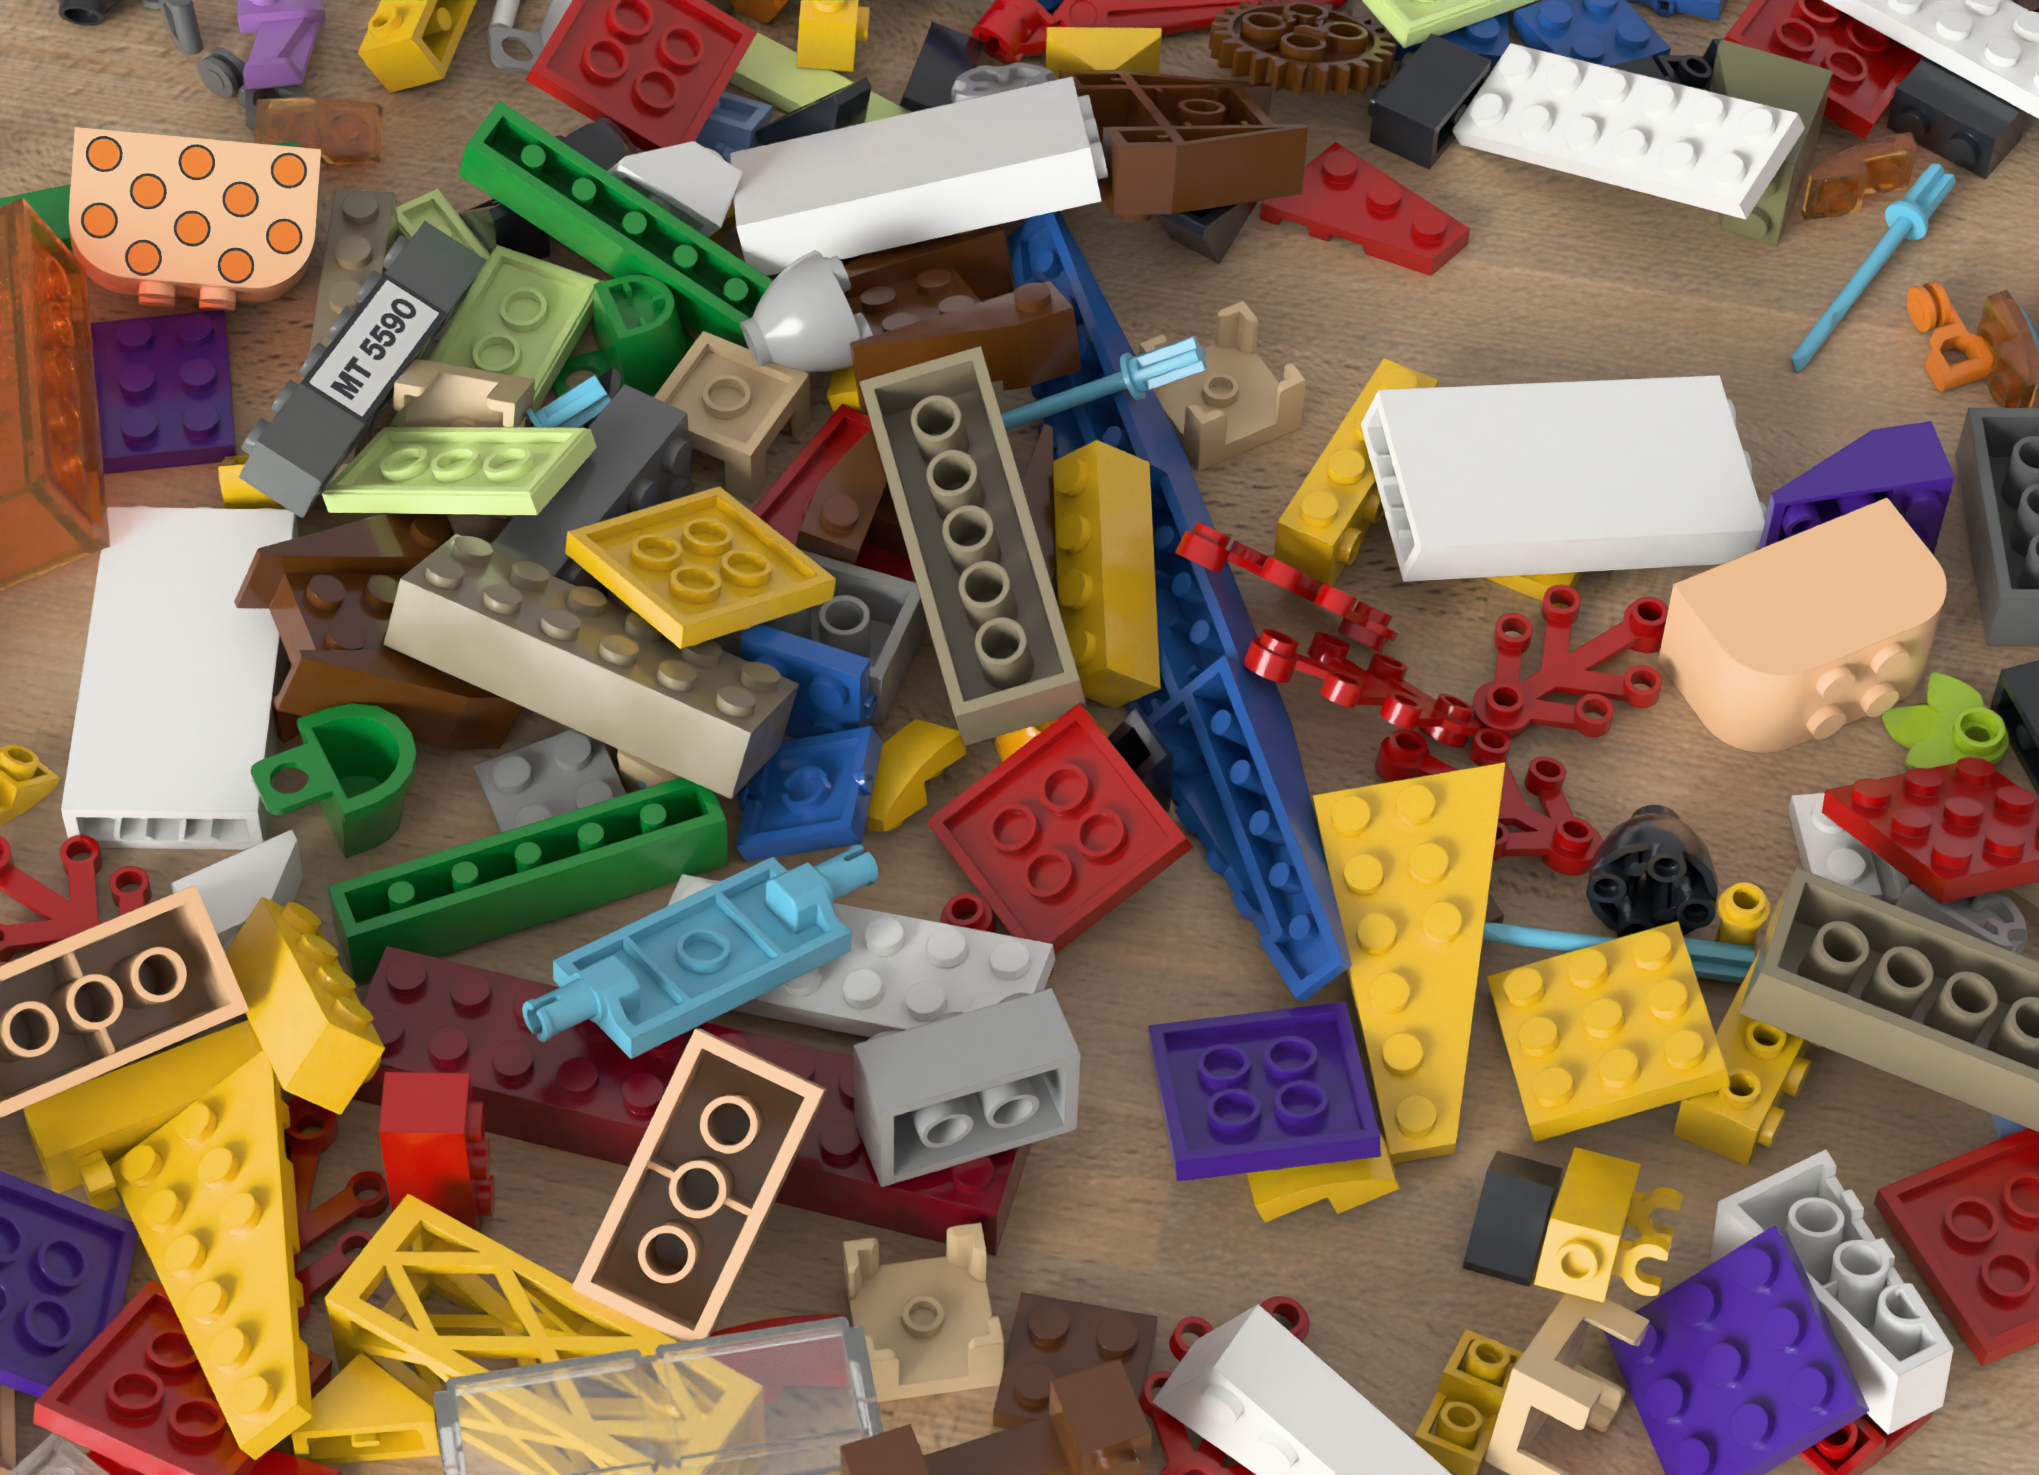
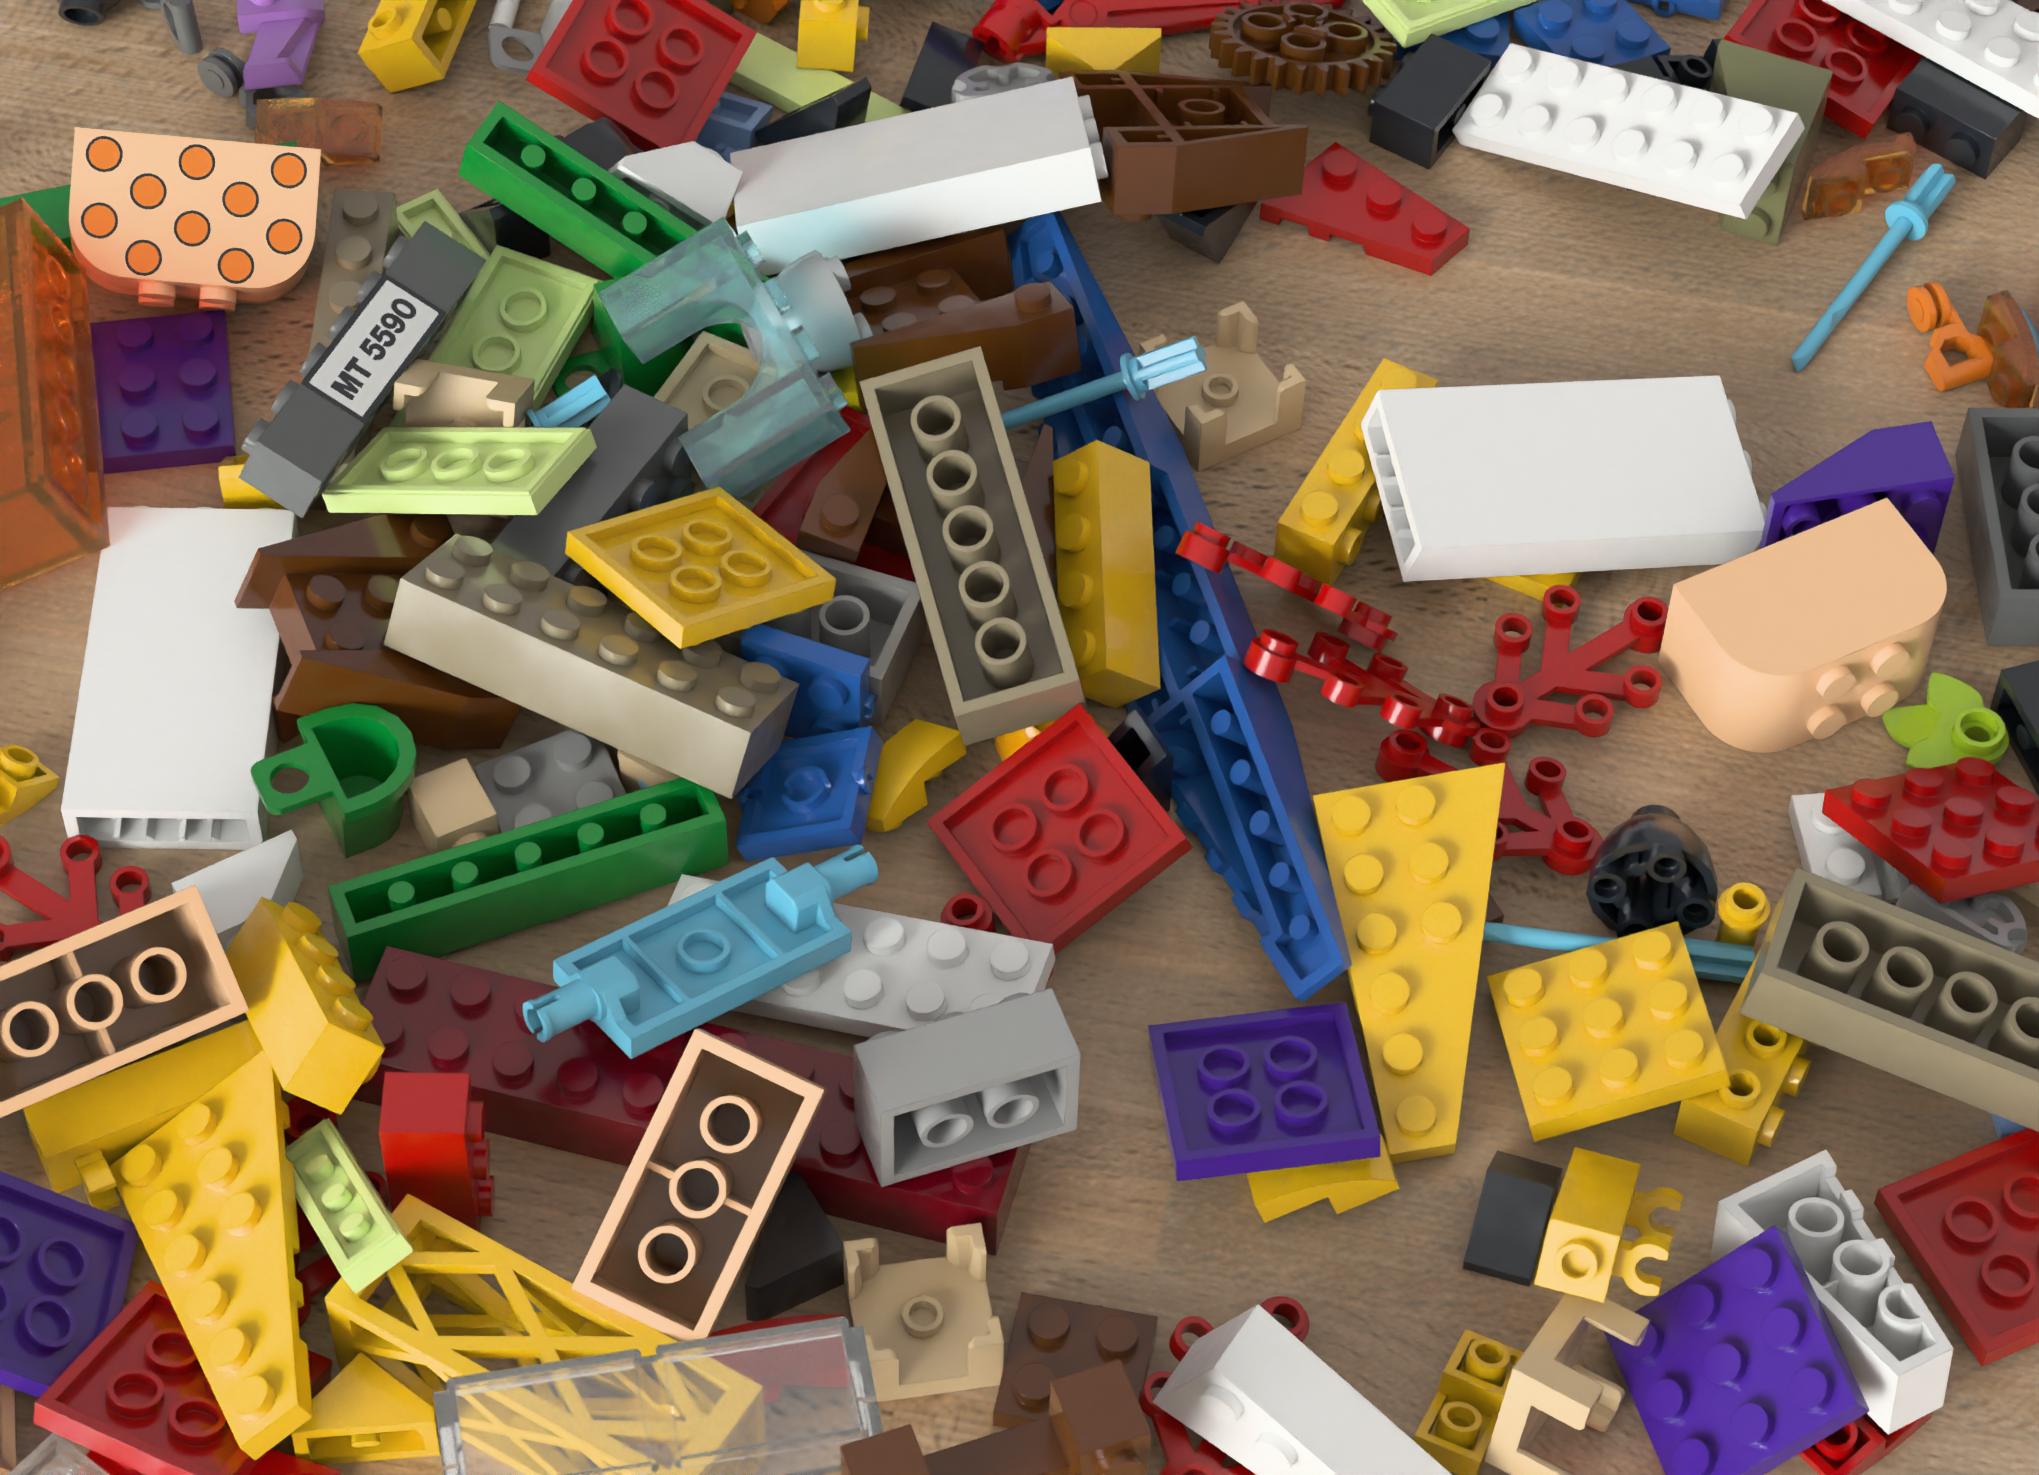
(345, 1207): none -> yellowish green tile
(451, 807): none -> tan brick
(786, 408): none -> clear light blue arch
(796, 1255): none -> black slope

